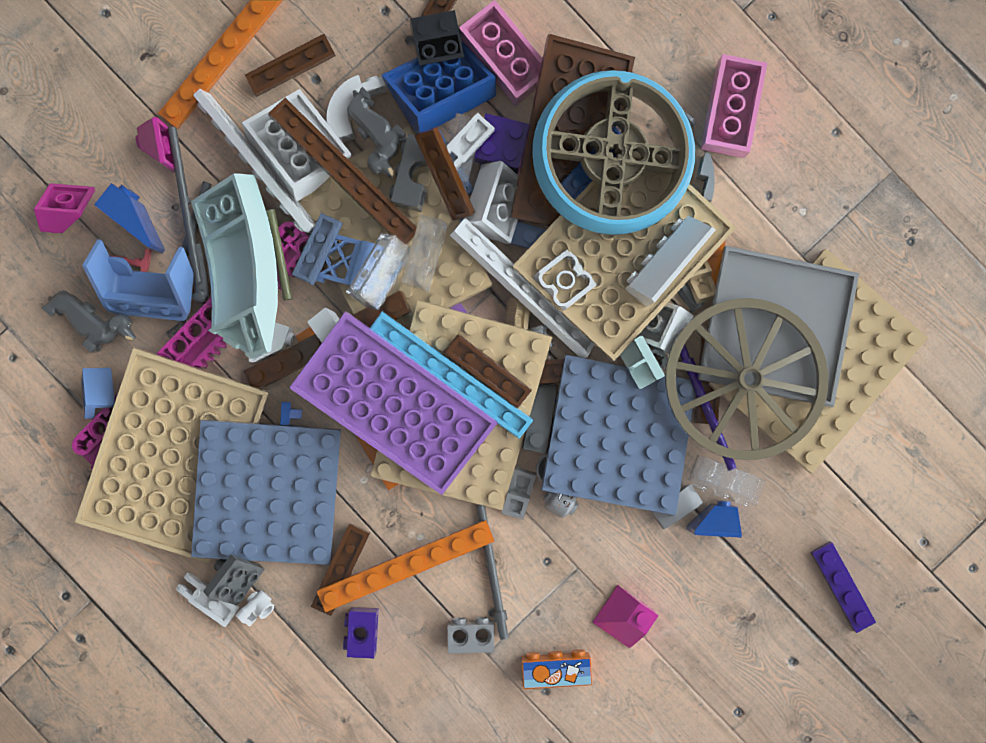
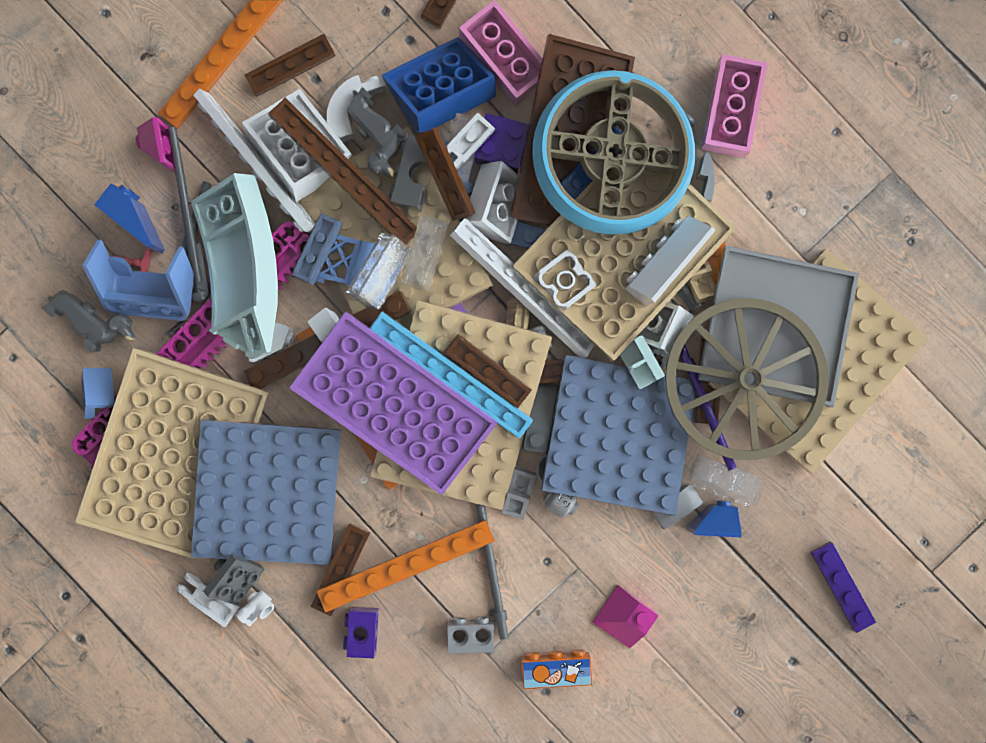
(61, 206): dark pink slope -> none
(279, 255): olive bar -> none
(287, 413): blue tile -> none
(436, 37): black slope -> none

